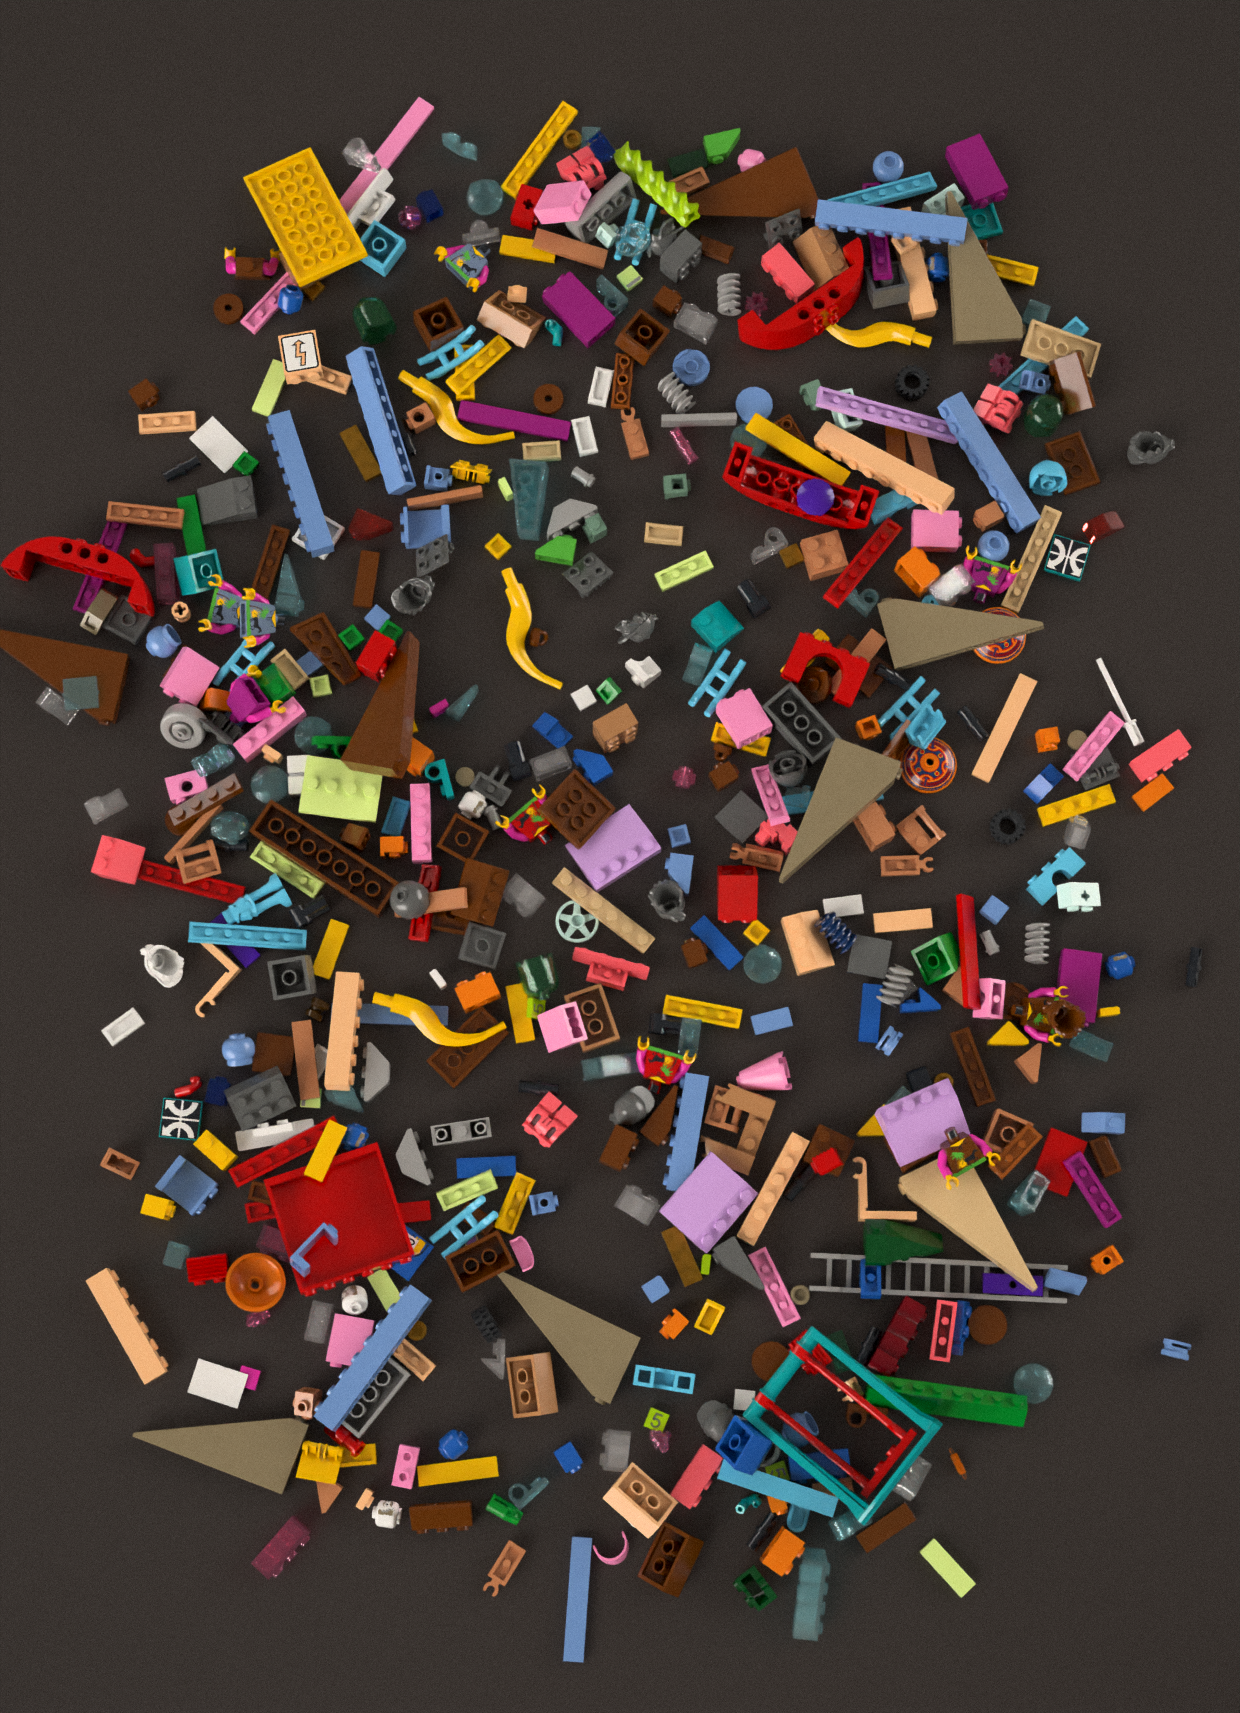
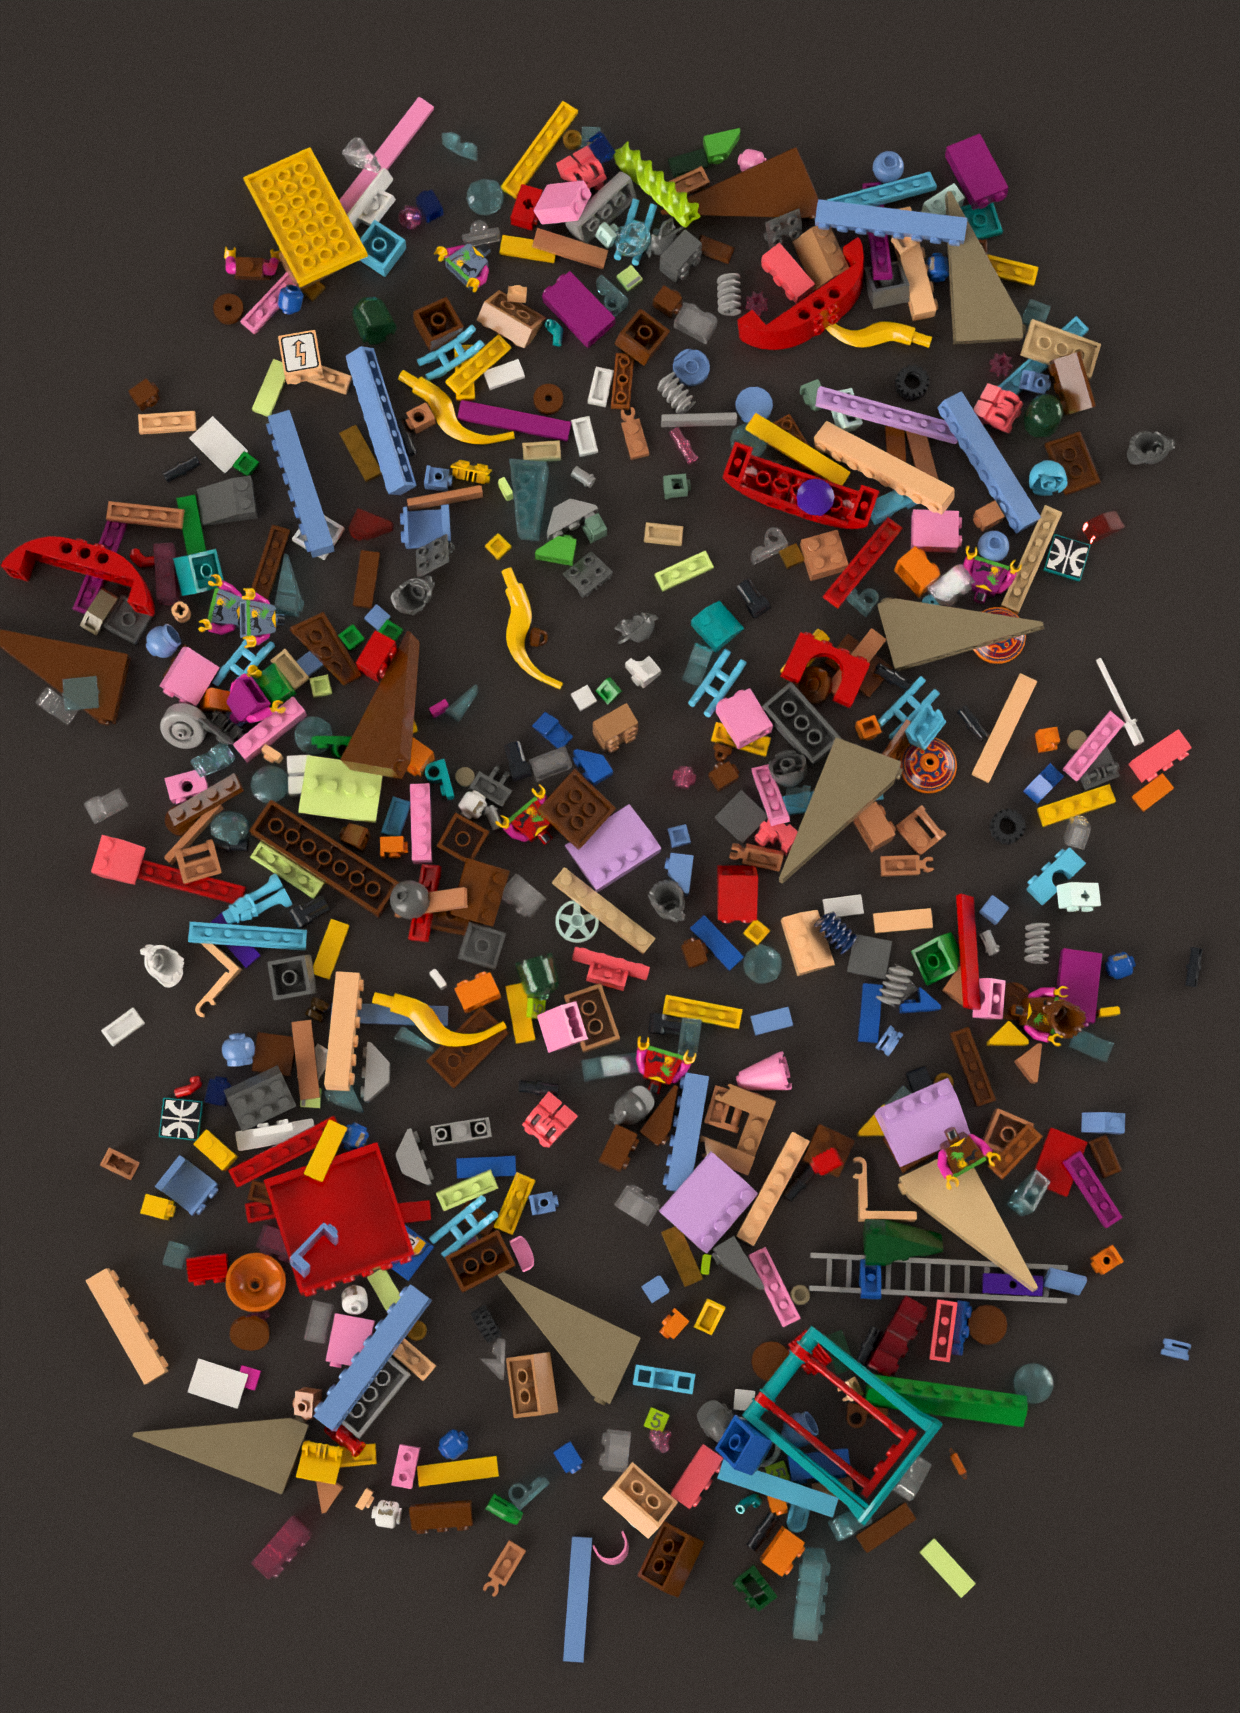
(249, 1333): none -> reddish brown tile
(407, 1037): none -> clear light blue slope
(504, 374): none -> white tile

